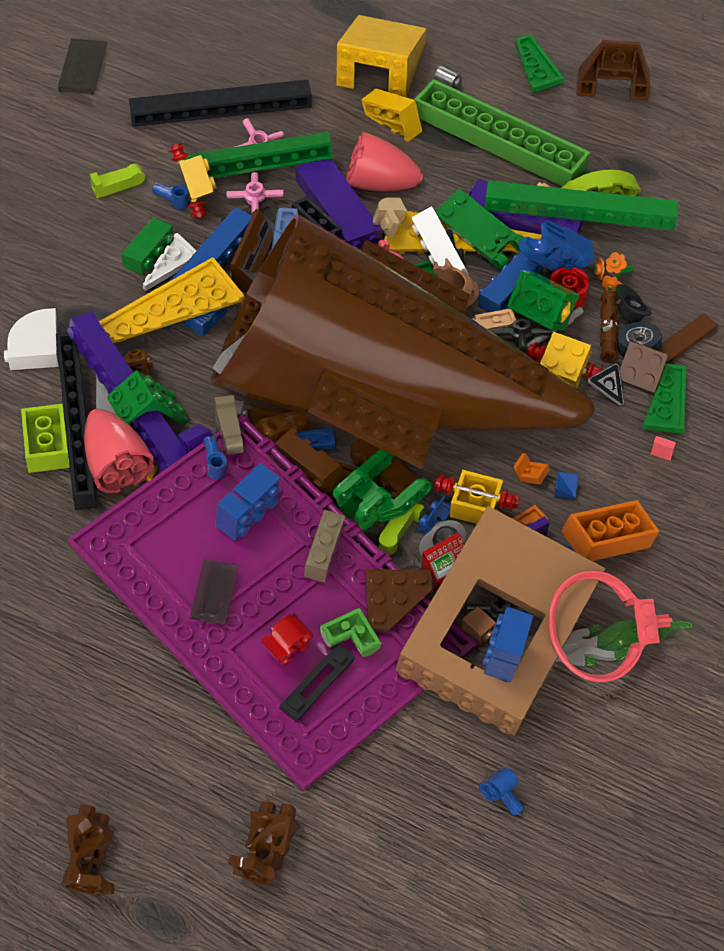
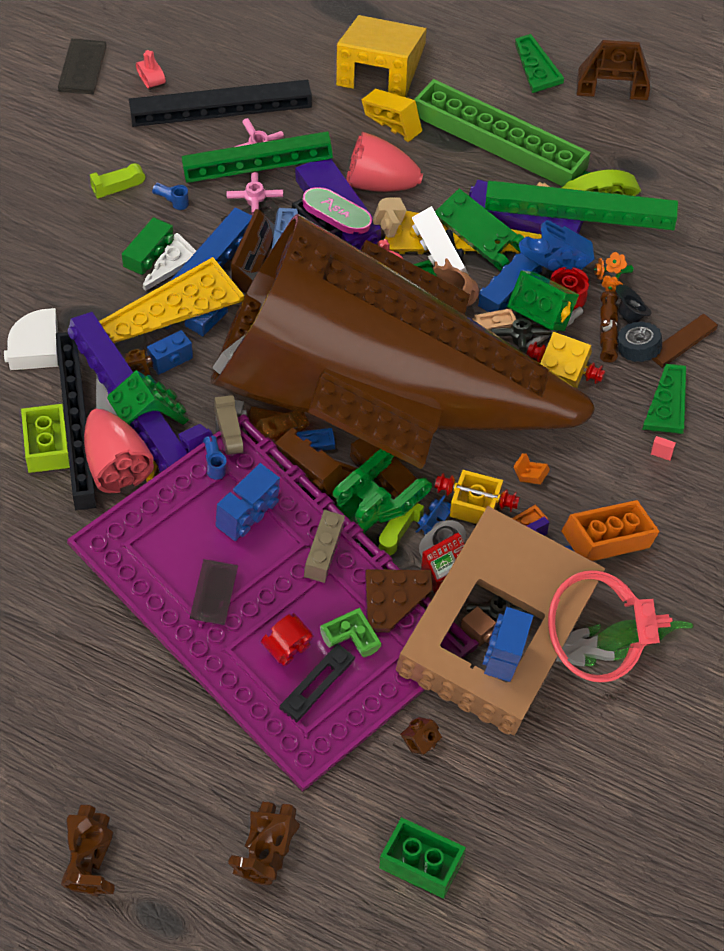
(150, 71): none -> coral beam
(170, 352): none -> blue brick
(196, 178): yellow brick -> none
(336, 210): none -> tile
(421, 735): none -> reddish brown brick
(422, 857): none -> green brick
(448, 77): flat silver brick -> none
(500, 786): blue beam -> none
(566, 485): blue slope -> none
(609, 383): black piece -> none
(643, 366): reddish brown plate -> none

